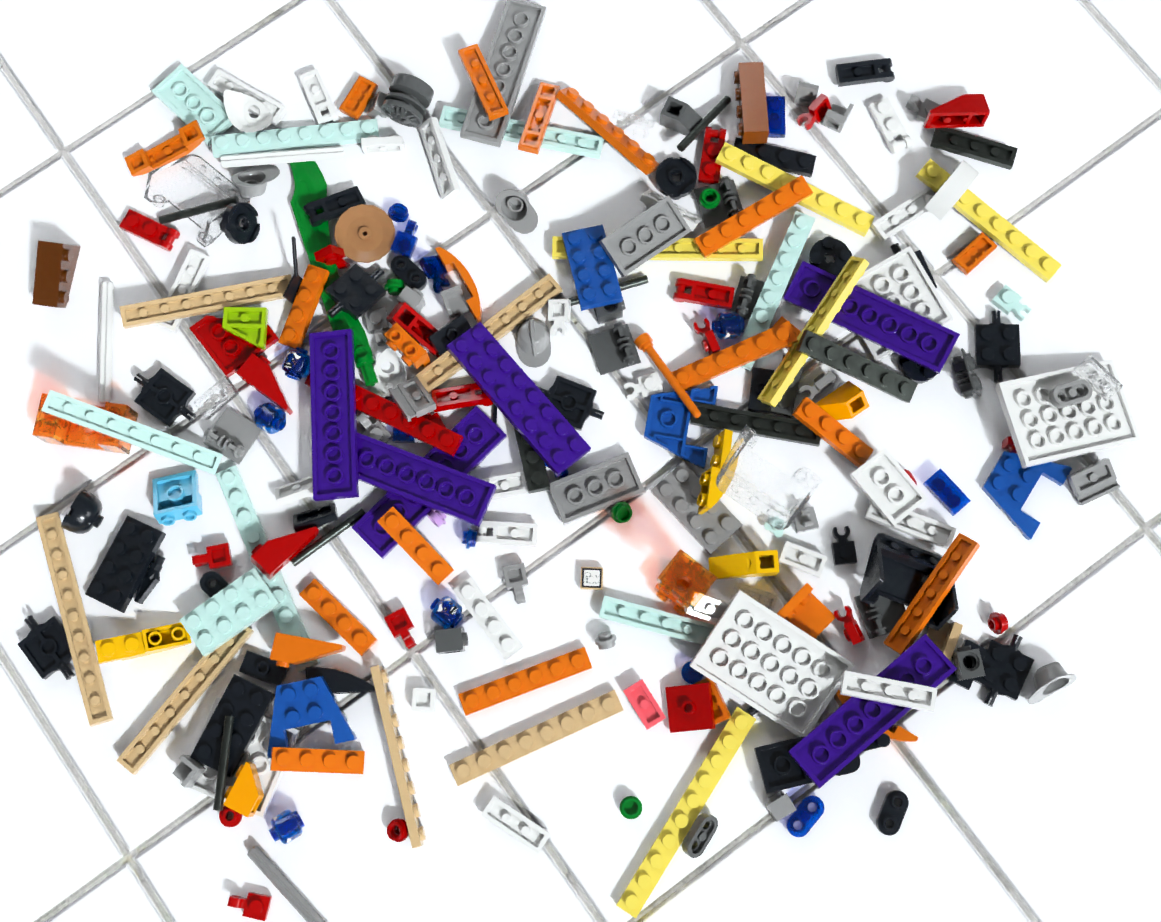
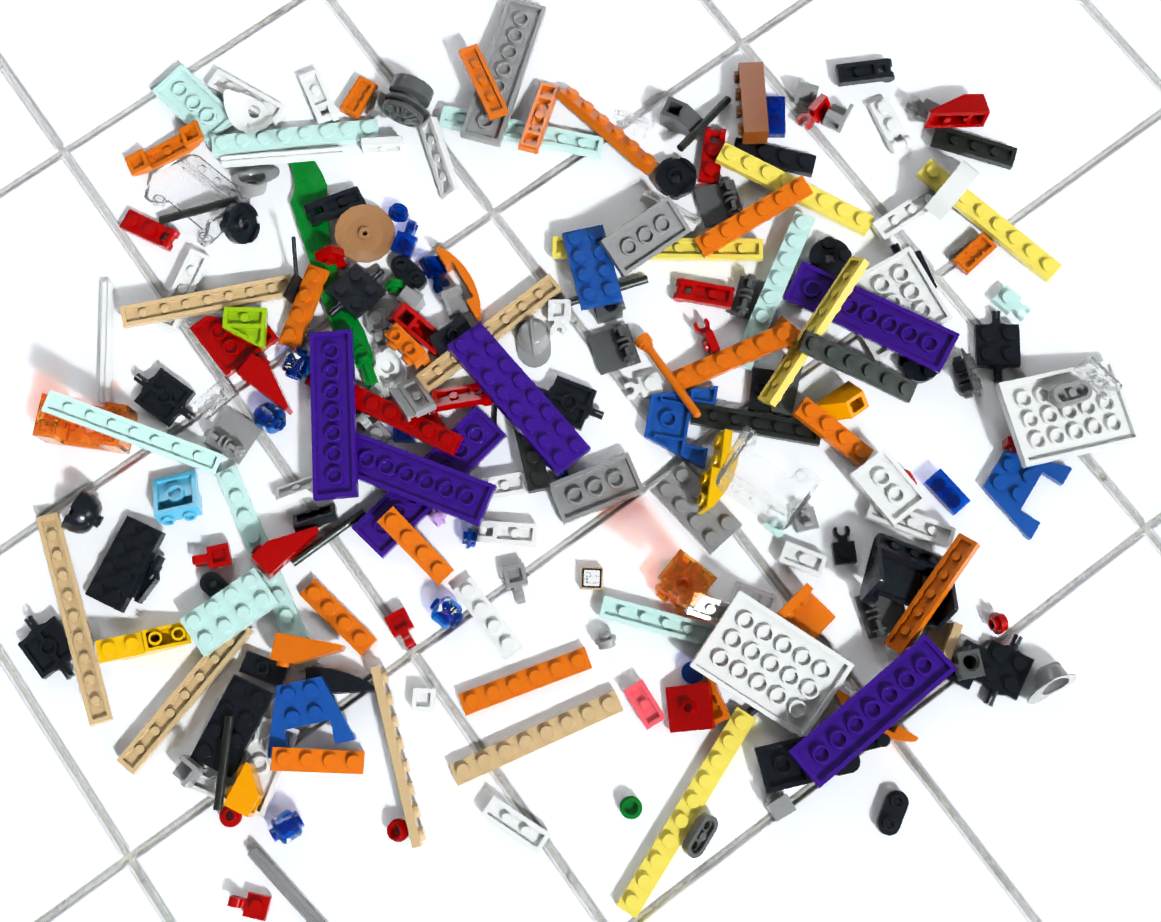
(54, 273): reddish brown wedge -> none
(450, 640): dark grey brick -> none
(517, 210): light grey piece -> none
(621, 512): green plate -> none
(710, 192): green plate -> none
(728, 325): clear blue head -> none
(745, 564): yellow slope -> none
(805, 817): clear blue plate -> none
(821, 383): light grey plate -> none
(852, 630): red plate -> none
(888, 691): white plate -> none
(1093, 481): light grey plate -> none

